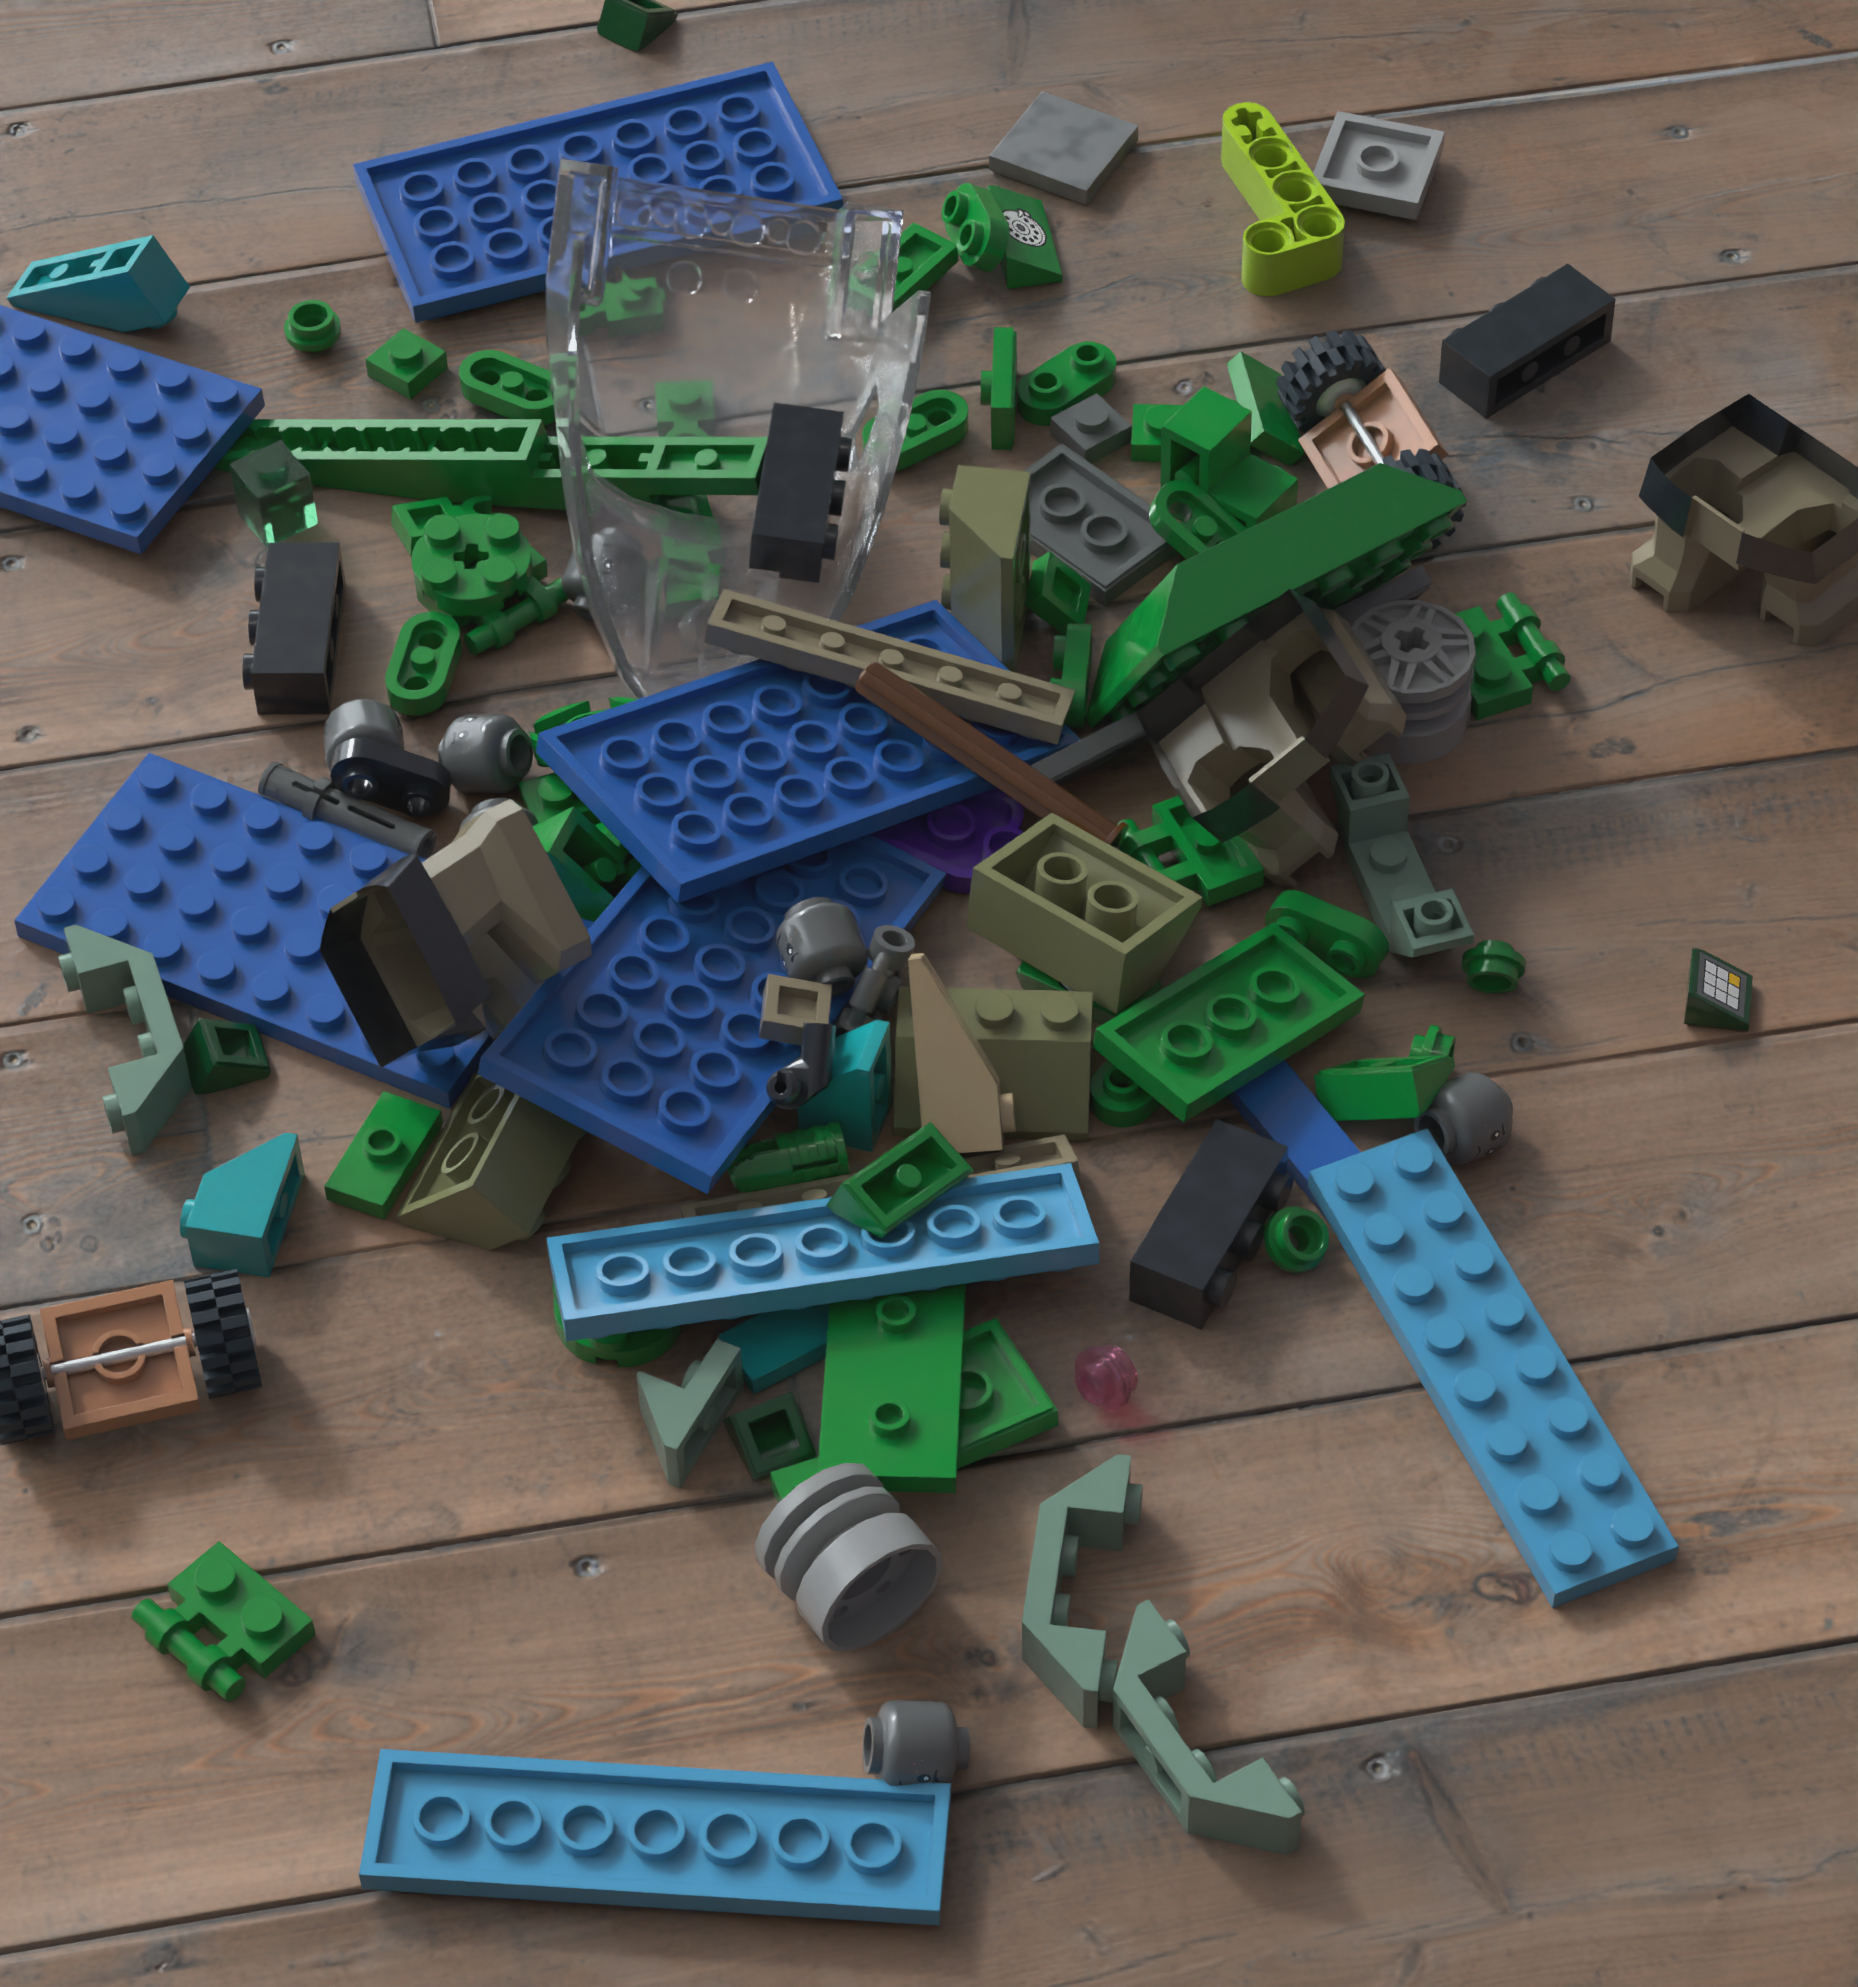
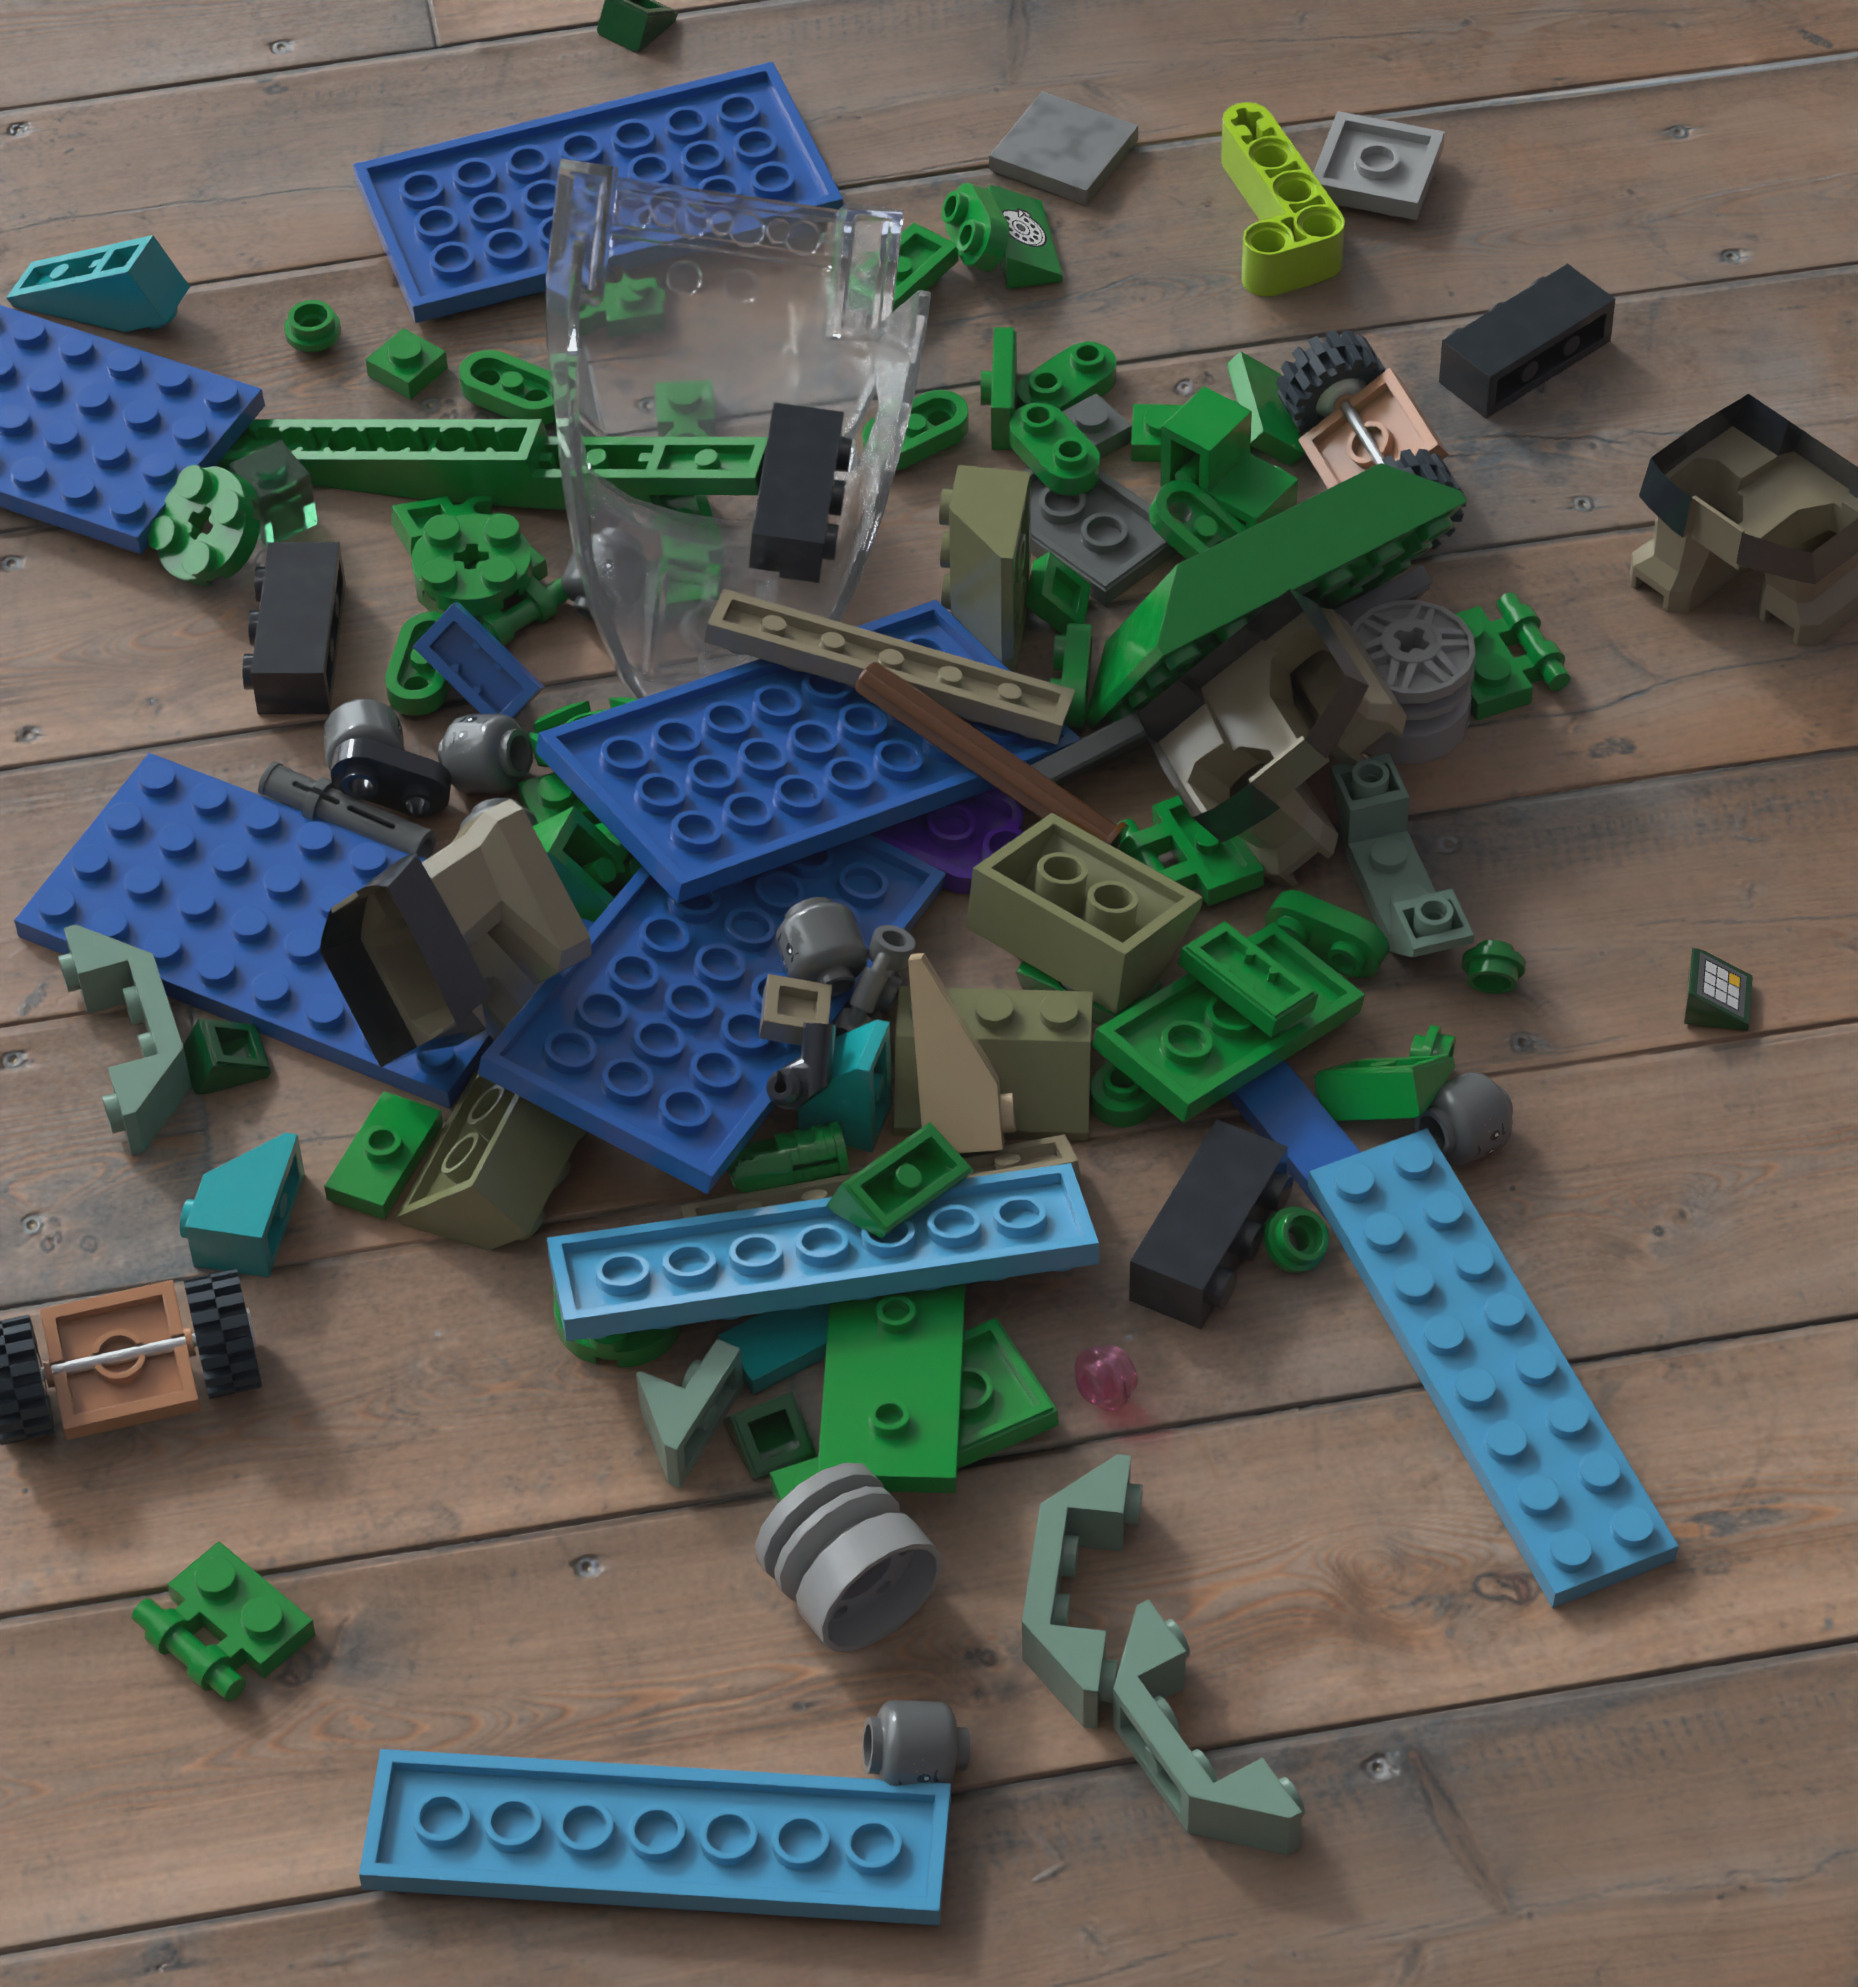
(178, 531): none -> green plate
(477, 664): none -> blue tile
(1054, 448): none -> green plate
(1247, 979): none -> green plate

